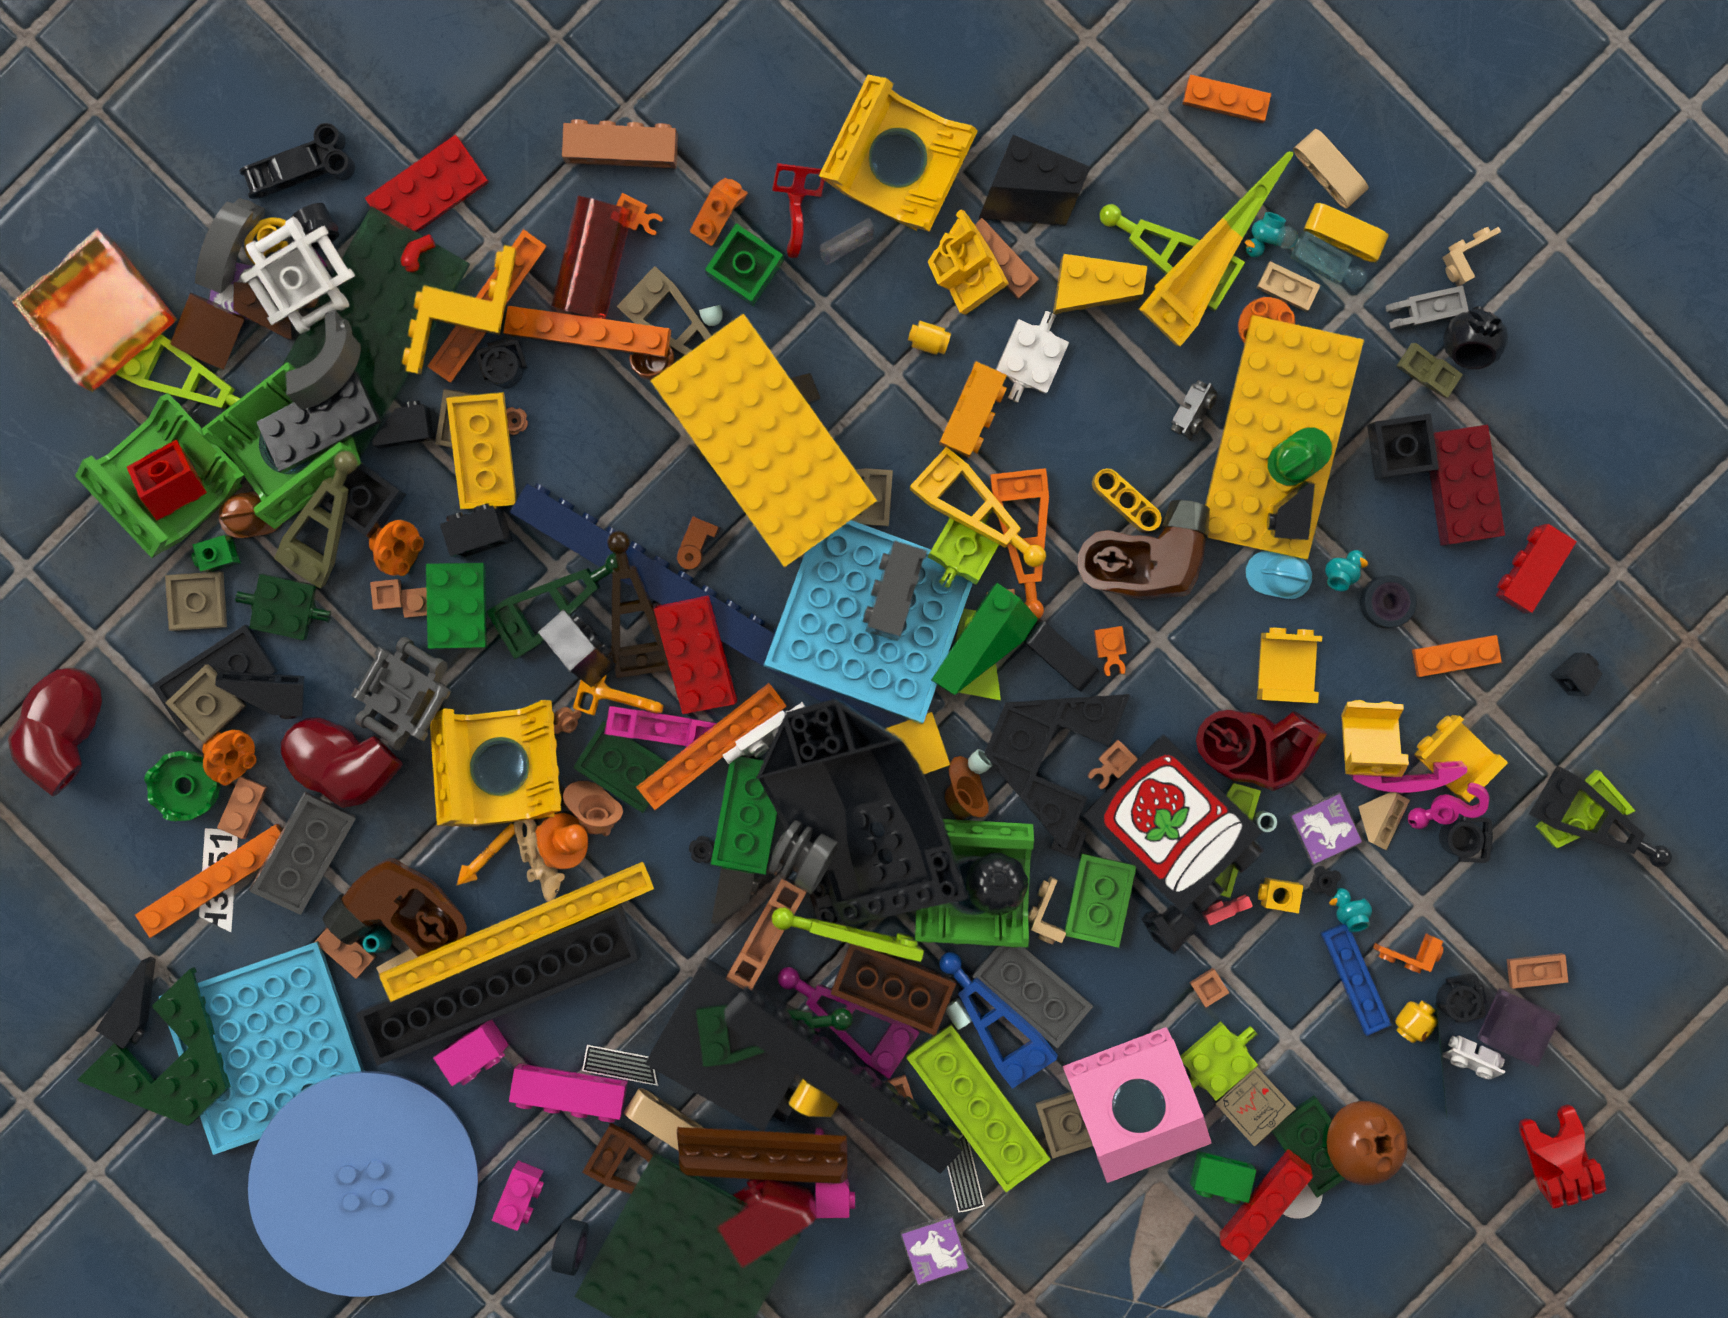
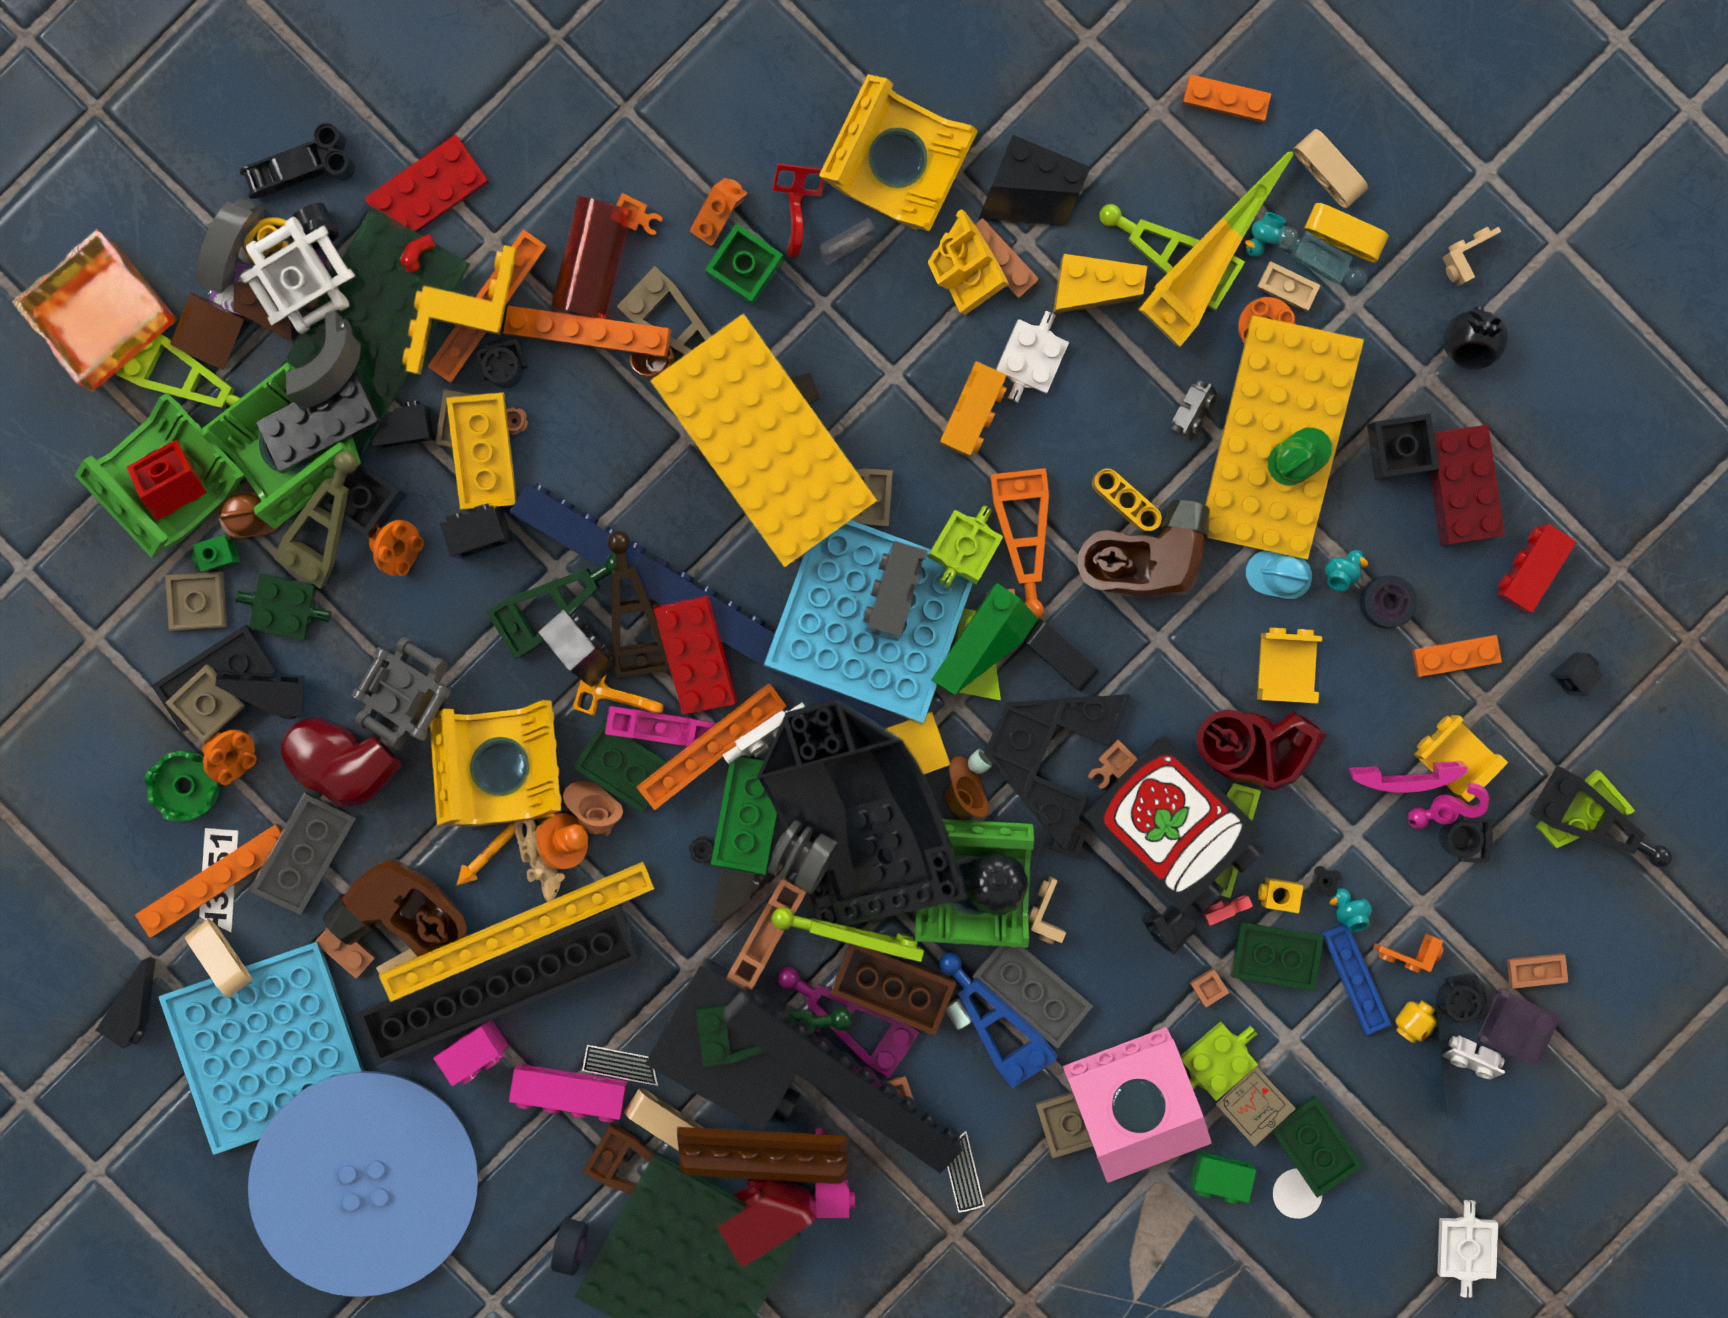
(51, 726): dark red piece -> none
(190, 1082): dark green wing -> none
(218, 958): none -> beam
(242, 807): nougat plate -> none
(383, 939): teal cone -> none
(386, 594): nougat plate -> none
(414, 602): nougat plate -> none
(456, 605): green brick -> none
(517, 1196): dark pink brick -> none
(566, 720): nougat plate -> none
(620, 144): nougat brick -> none
(693, 543): dark orange leg -> none
(711, 316): light aqua hinge -> none
(812, 1101): yellow beam -> none
(929, 338): yellow brick -> none
(934, 1249): tile -> none
(938, 479): yellow plate -> none
(978, 1107): lime plate -> none
(1100, 900): bright green plate -> none
(1110, 644): orange plate -> none
(1265, 1205): red brick -> none
(1272, 823): light aqua hinge -> none
(1277, 956): none -> dark green plate
(1293, 513): black slope -> none
(1325, 828): tile -> none
(1355, 1146): dark orange piece -> none
(1373, 739): yellow panel -> none
(1383, 817): tan slope -> none
(1429, 371): olive slope -> none
(1430, 307): light grey hinge -> none
(1467, 1248): none -> white plate
(1562, 1161): red piece -> none

